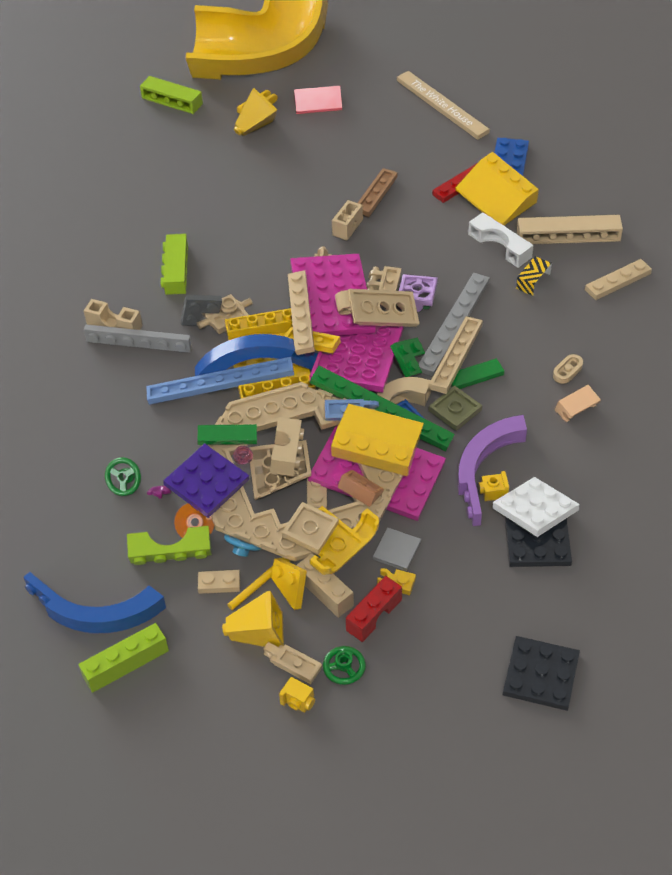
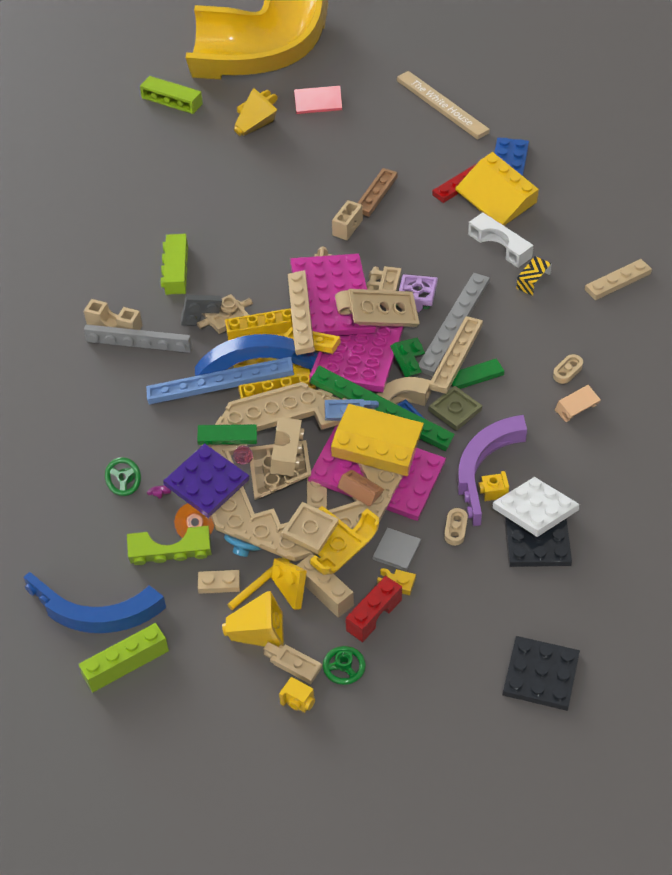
(456, 528): none -> tan plate
(570, 229): tan brick -> none

